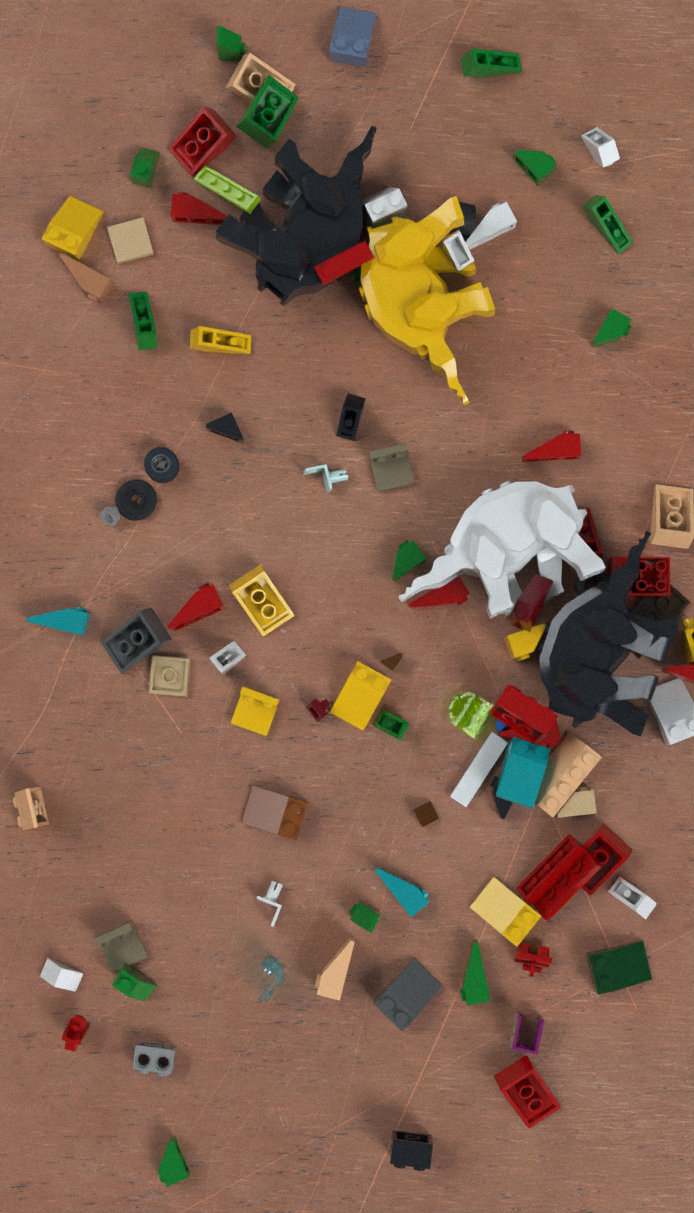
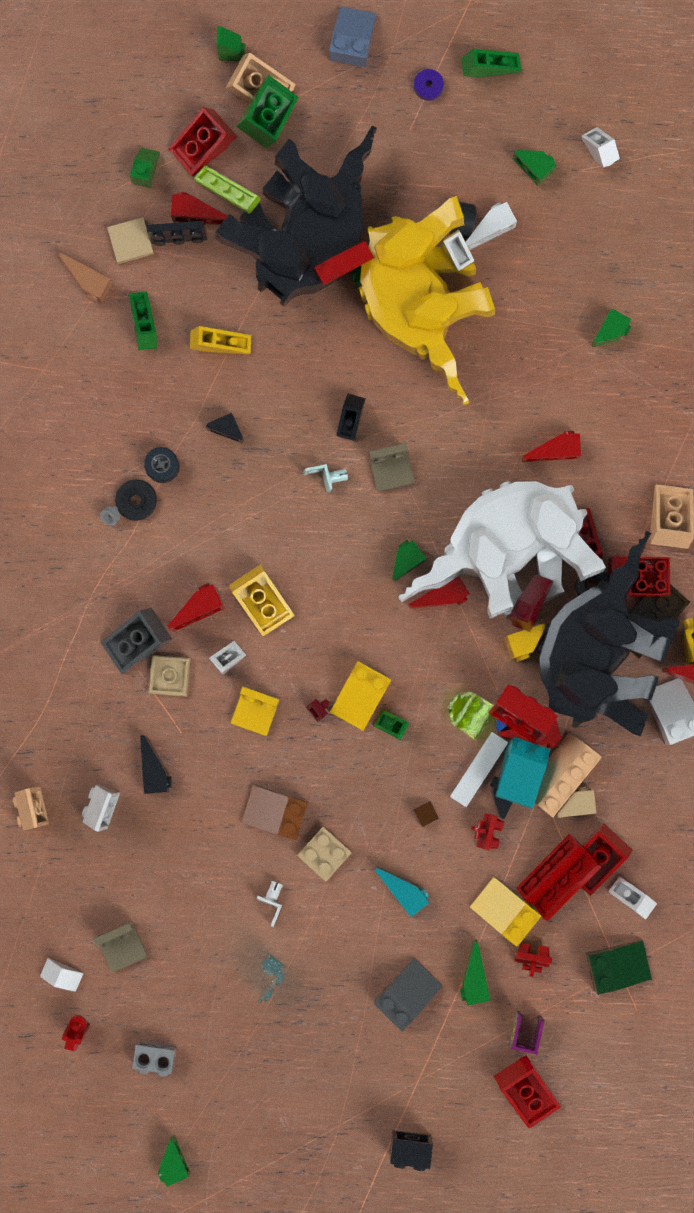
(66, 620): teal slope -> none
(72, 228): yellow slope -> none
(100, 808): none -> white slope
(133, 983): green slope -> none
(154, 772): none -> black slope
(177, 233): none -> black plate
(324, 854): none -> tan plate
(333, 975): light nougat slope -> none
(364, 916): green slope -> none
(382, 206): white slope -> none
(391, 662): reddish brown slope -> none
(428, 76): none -> dark purple piece
(485, 830): none -> red hips
(607, 223): green slope -> none

